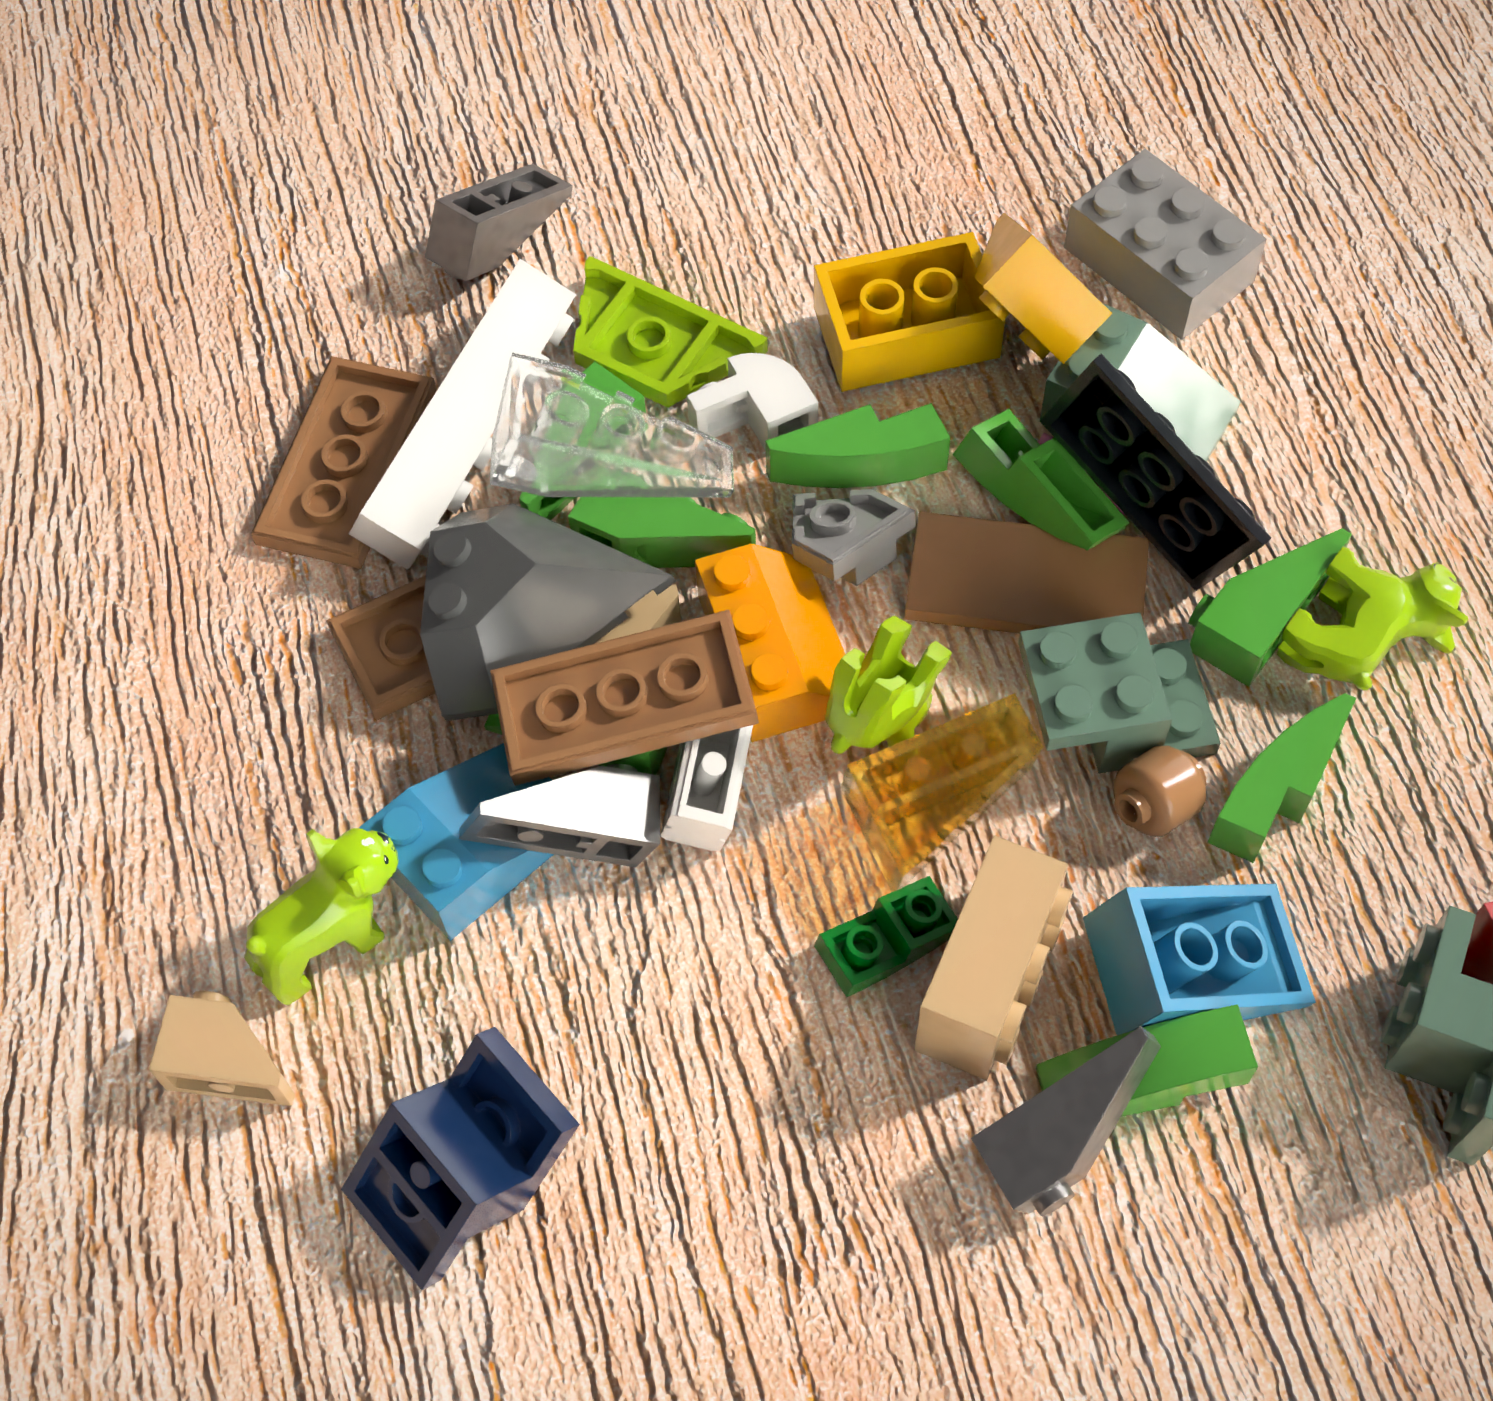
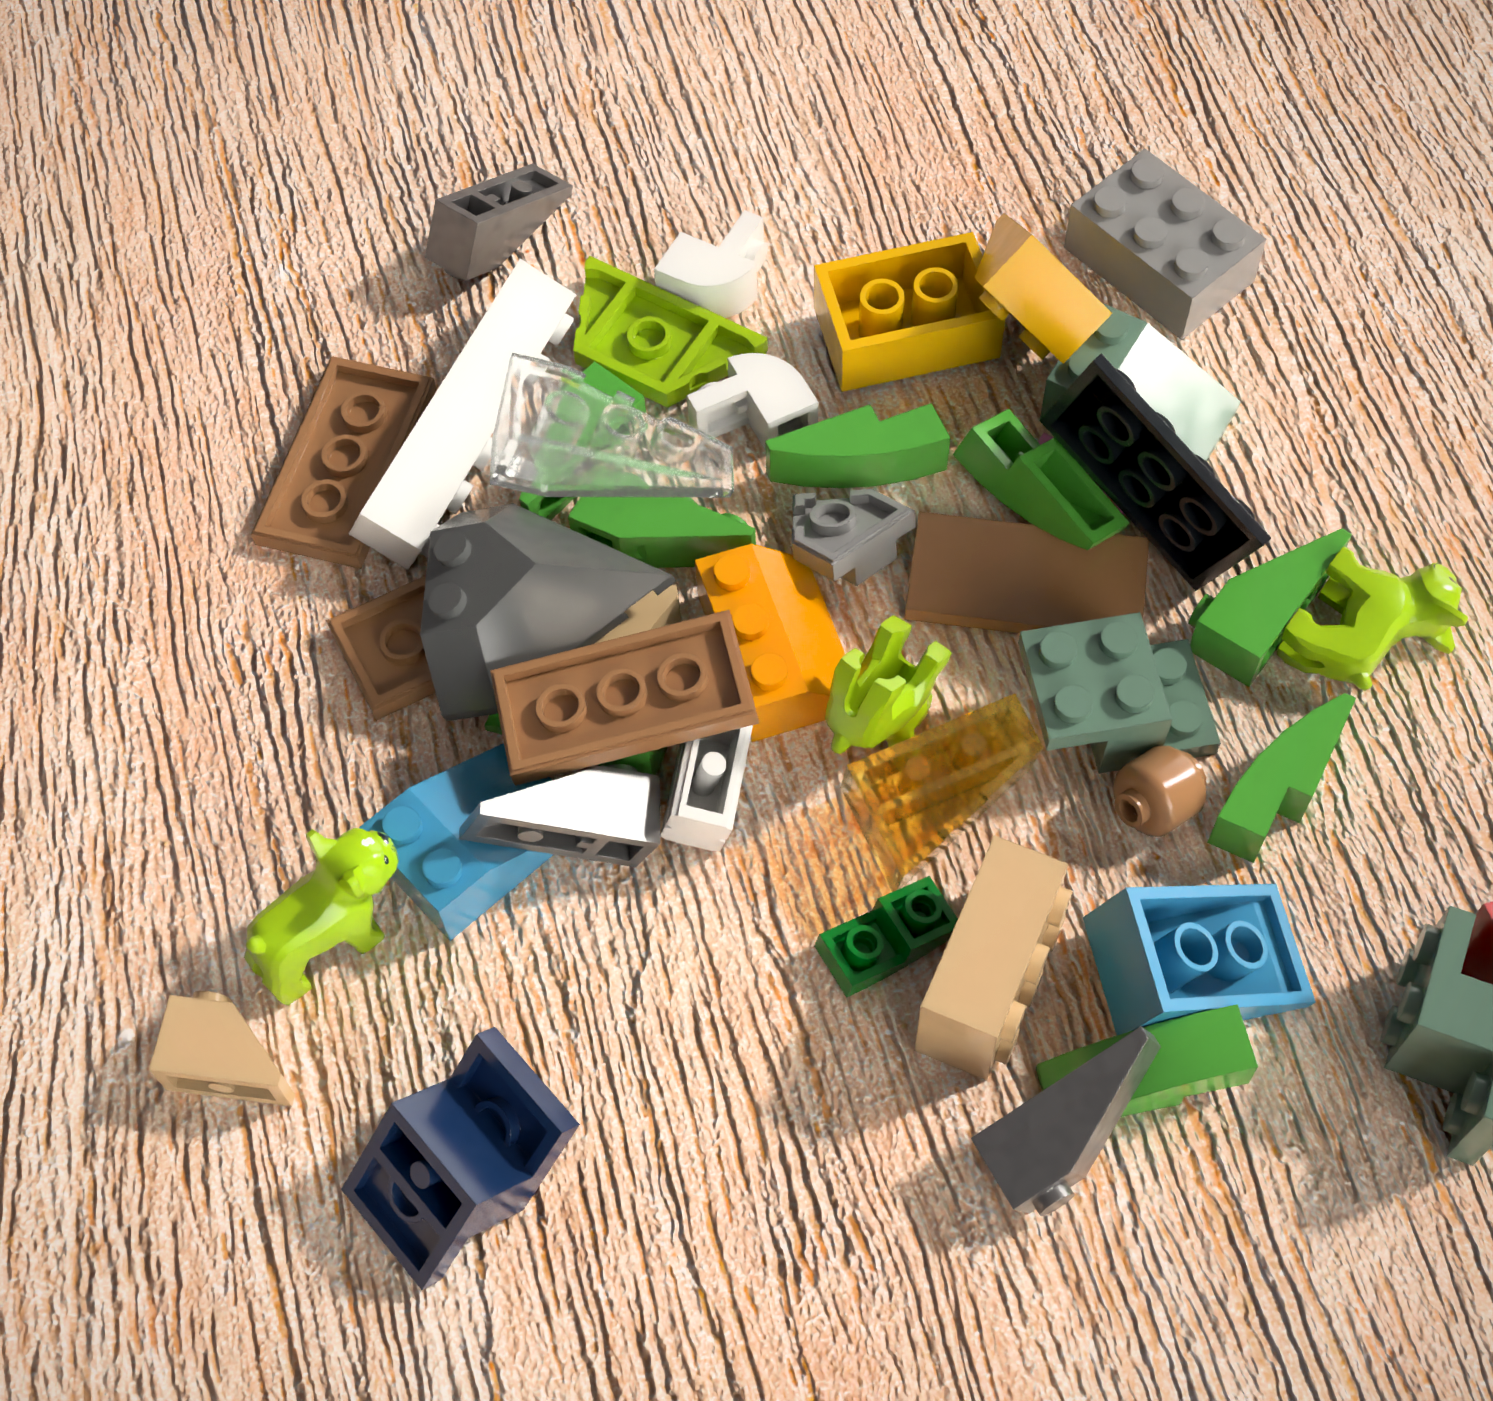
(714, 276): none -> white brick

